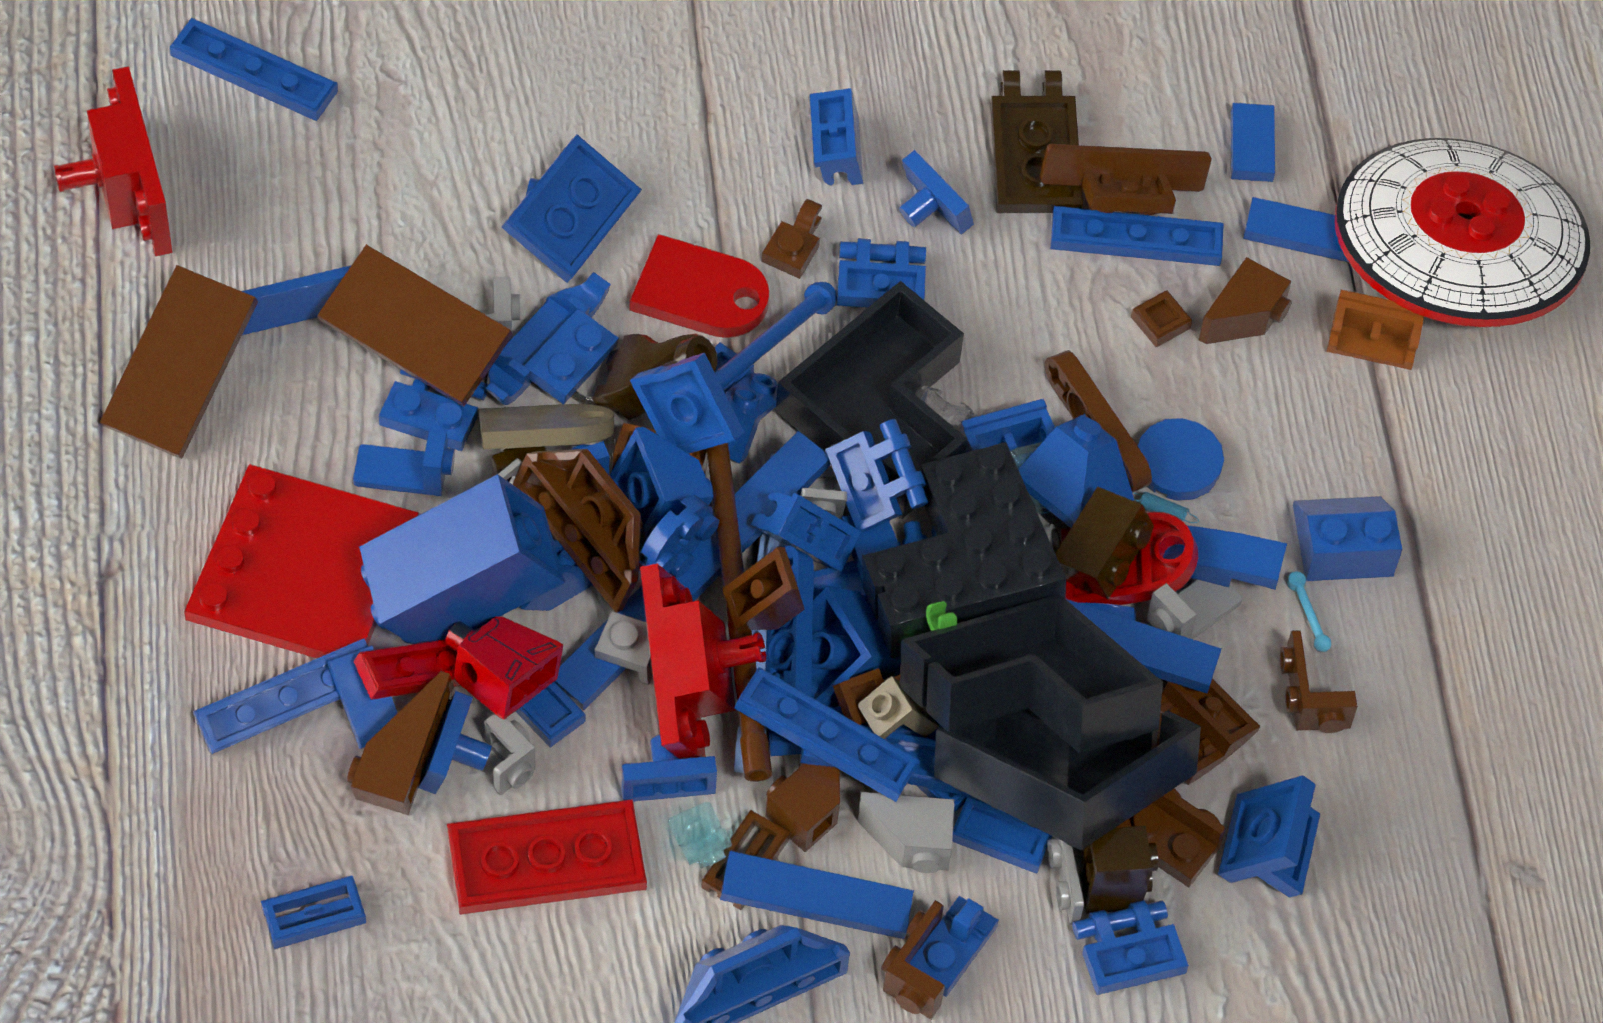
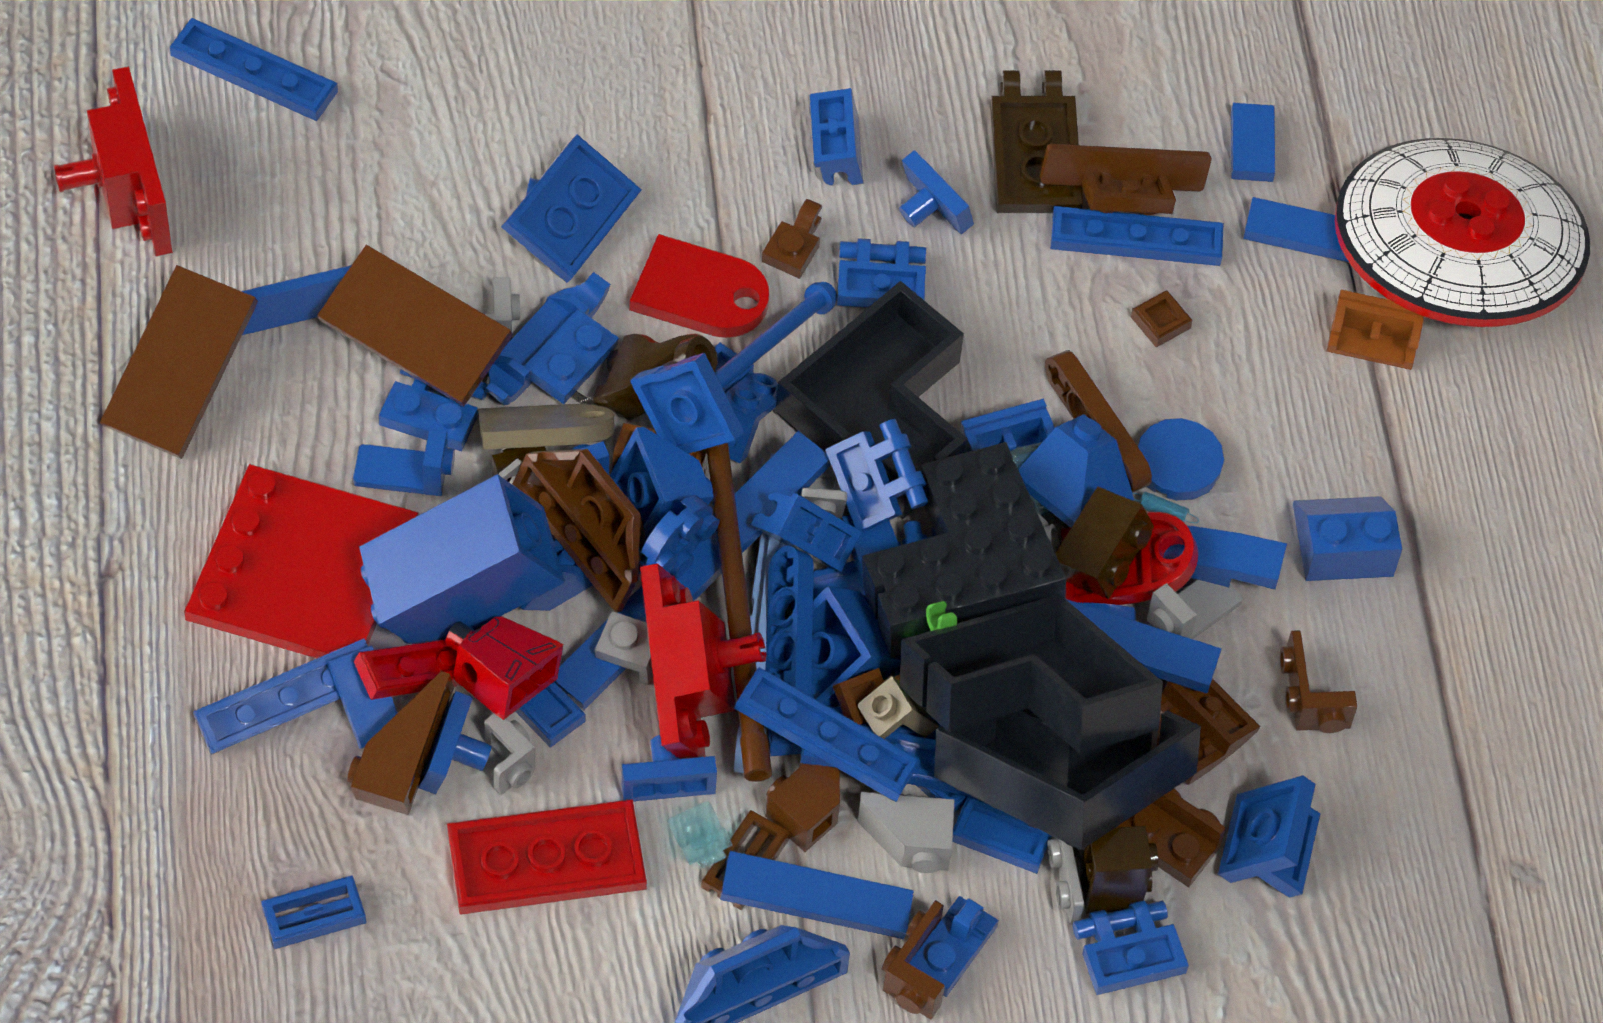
(764, 594): reddish brown slope -> none
(951, 413): clear tile -> none
(1247, 304): reddish brown slope -> none
(1297, 582): medium azure hinge -> none

